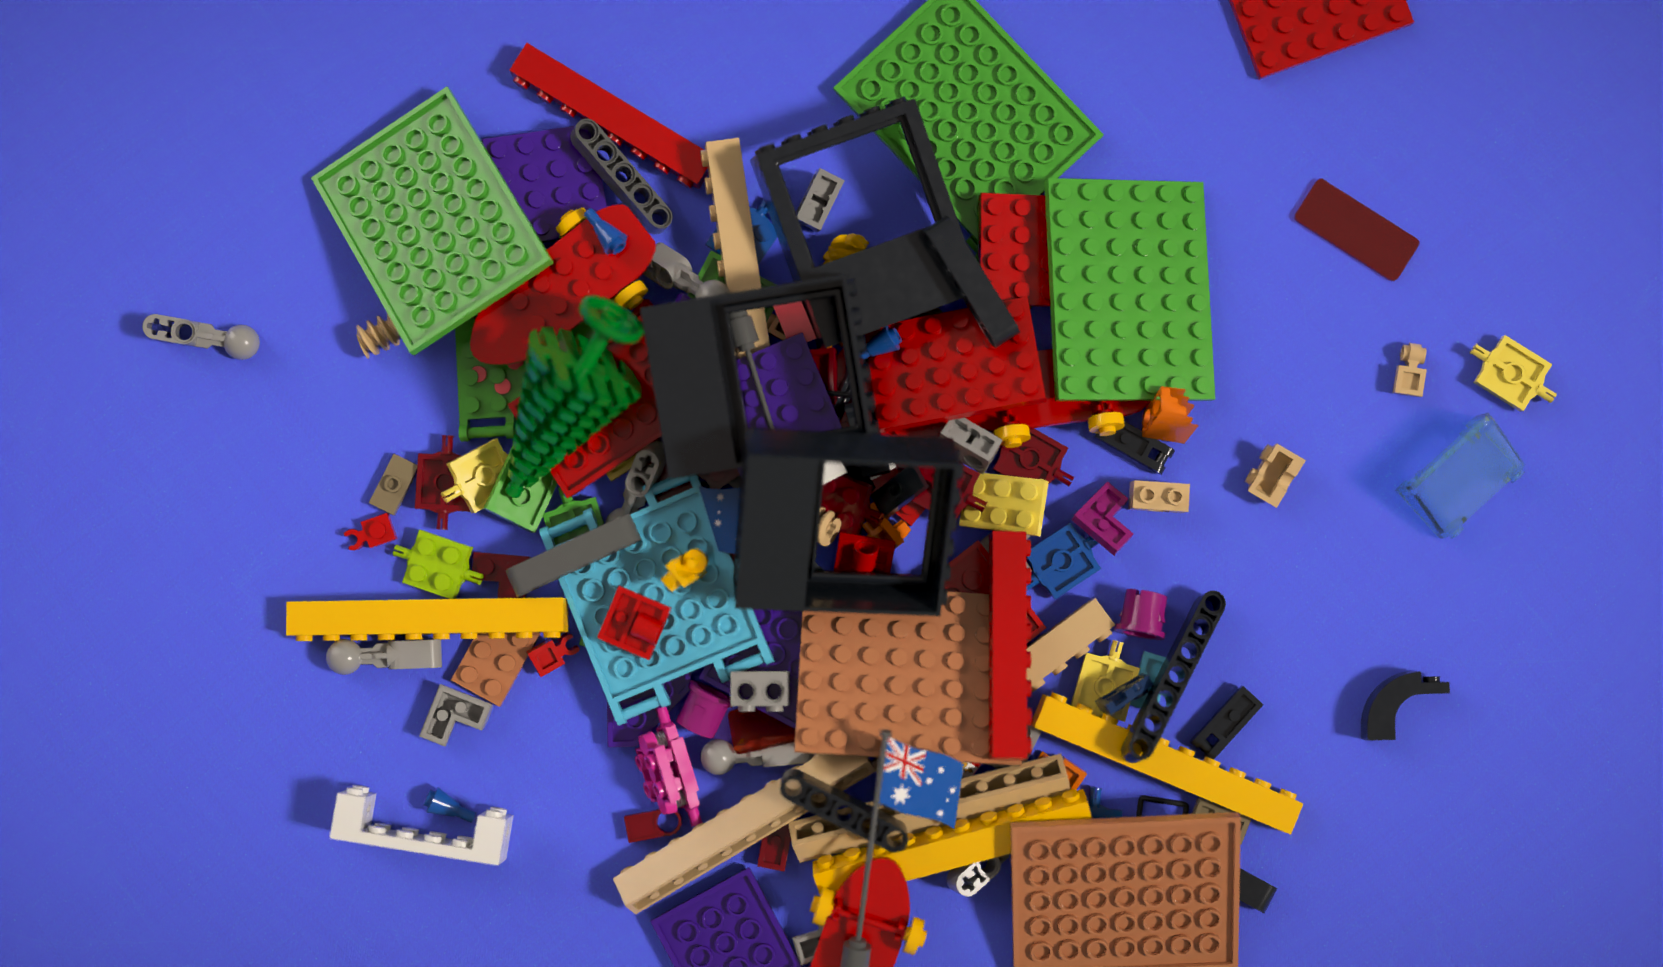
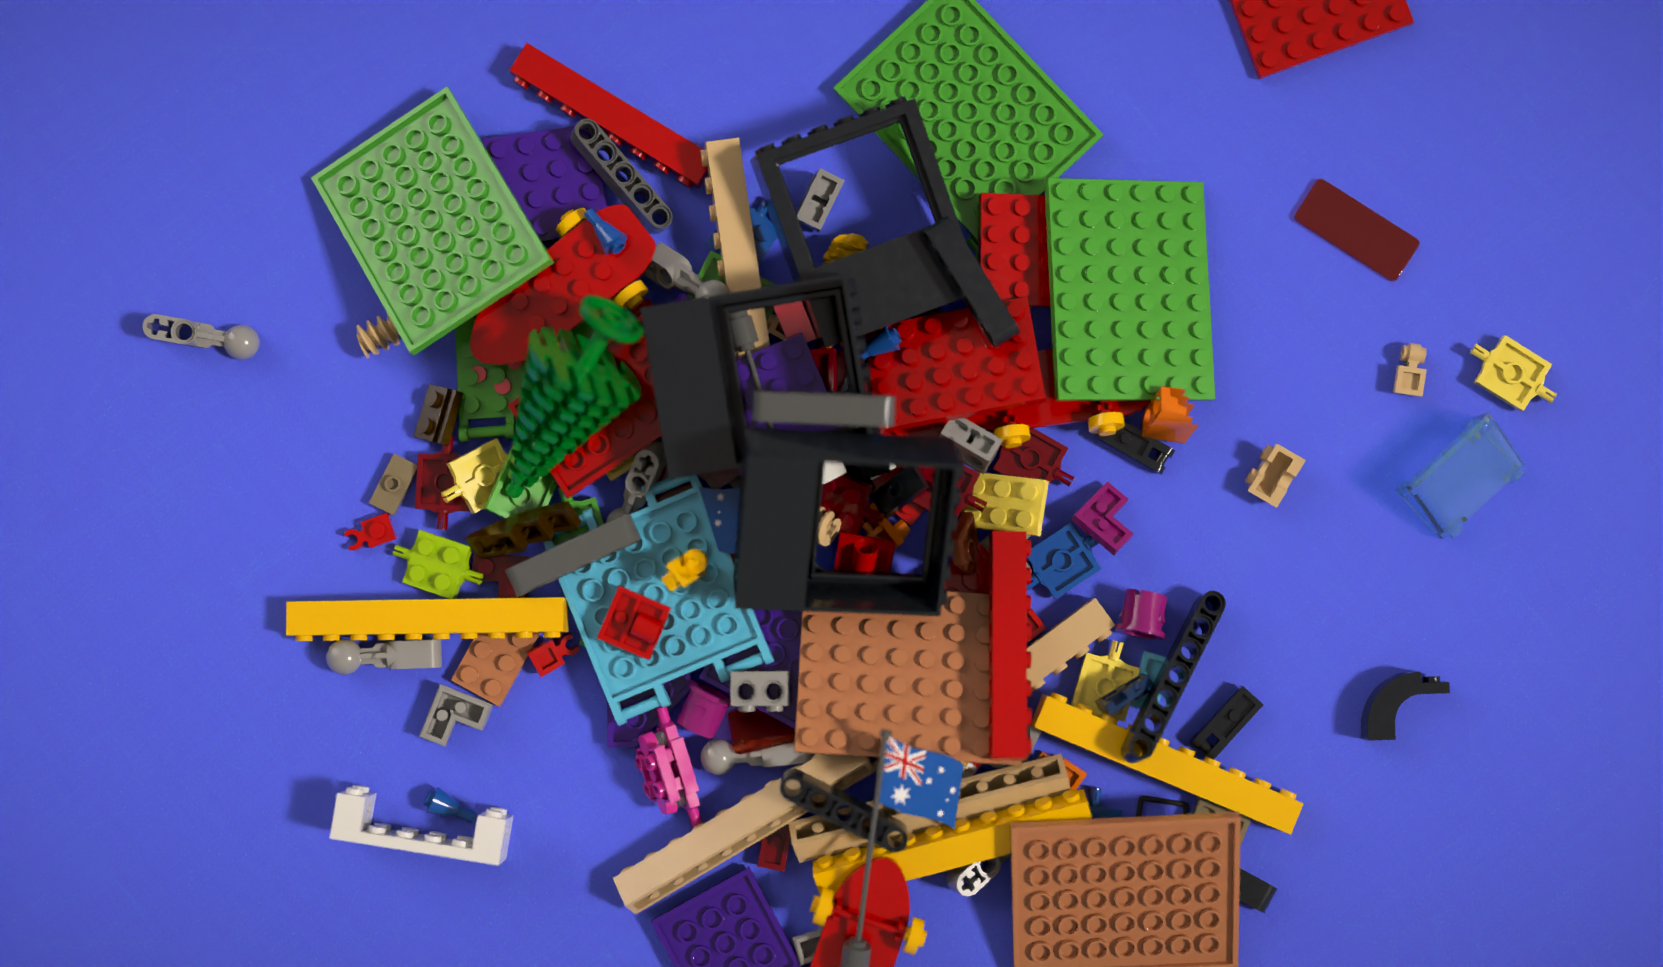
(438, 414): none -> dark brown plate
(518, 531): none -> dark brown slope
(645, 825): dark red piece -> none
(824, 408): none -> dark grey beam
(965, 541): none -> copper plate
(1159, 496): tan brick -> none

